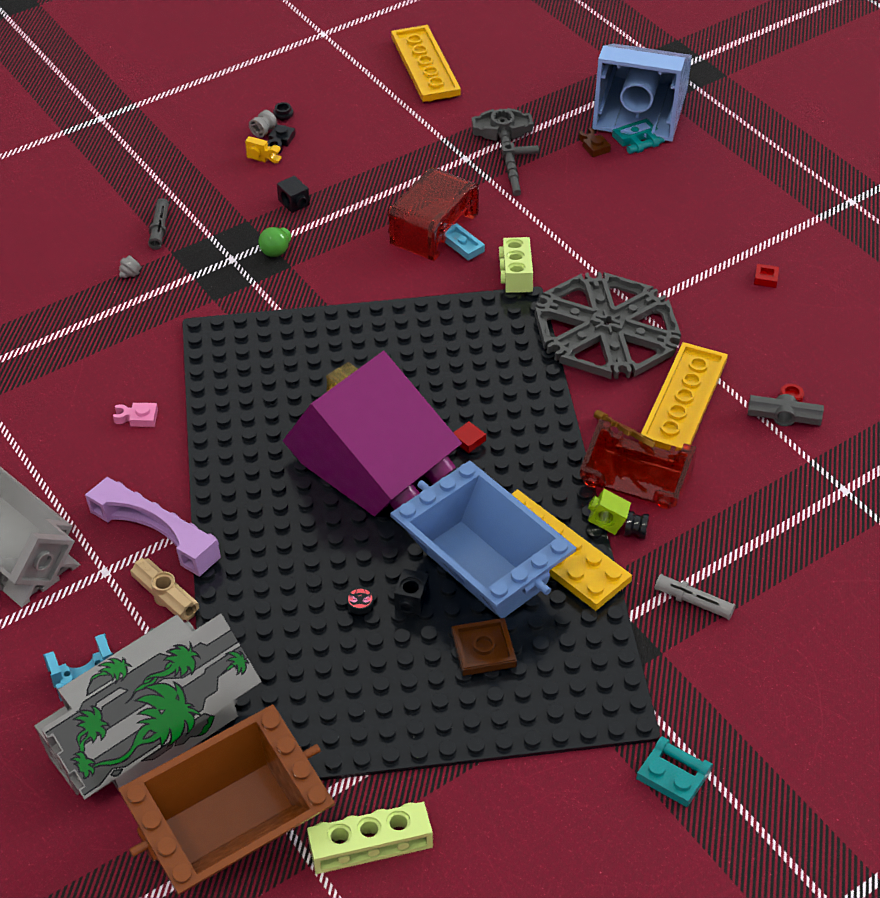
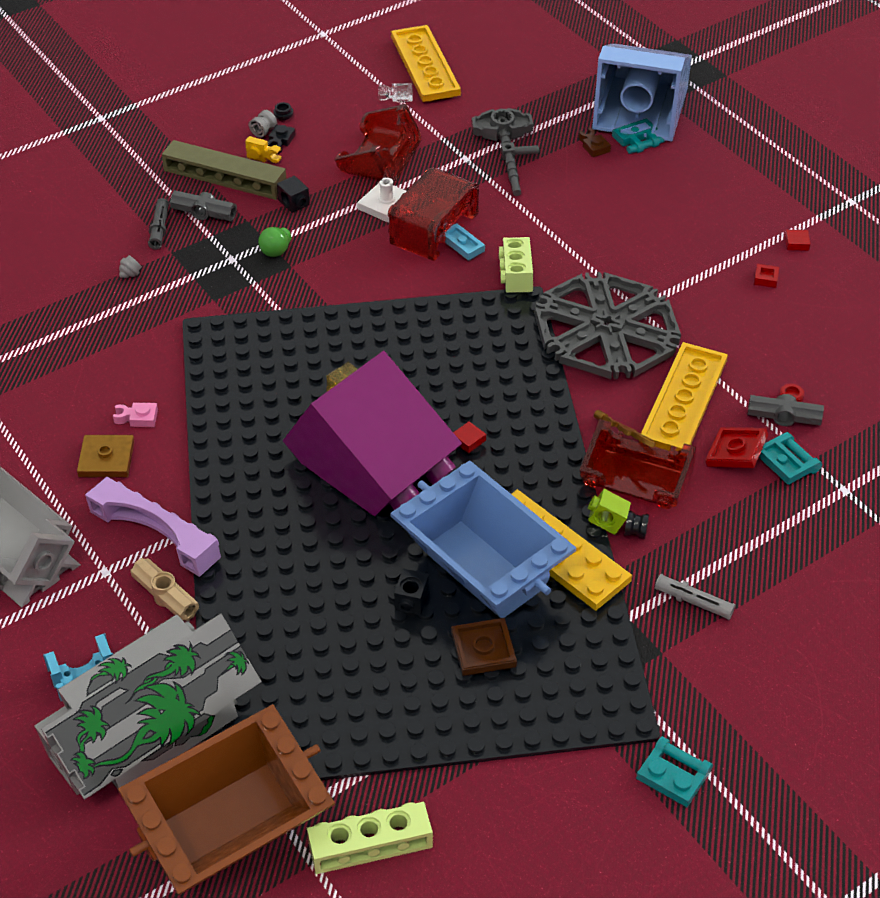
(105, 456): none -> pearl gold plate
(203, 205): none -> dark grey piece
(223, 169): none -> olive brick
(360, 601): tile -> none
(380, 199): none -> white tile
(387, 146): none -> clear red windscreen
(399, 92): none -> clear plate
(736, 447): none -> red plate
(784, 462): none -> teal plate
(797, 240): none -> red tile

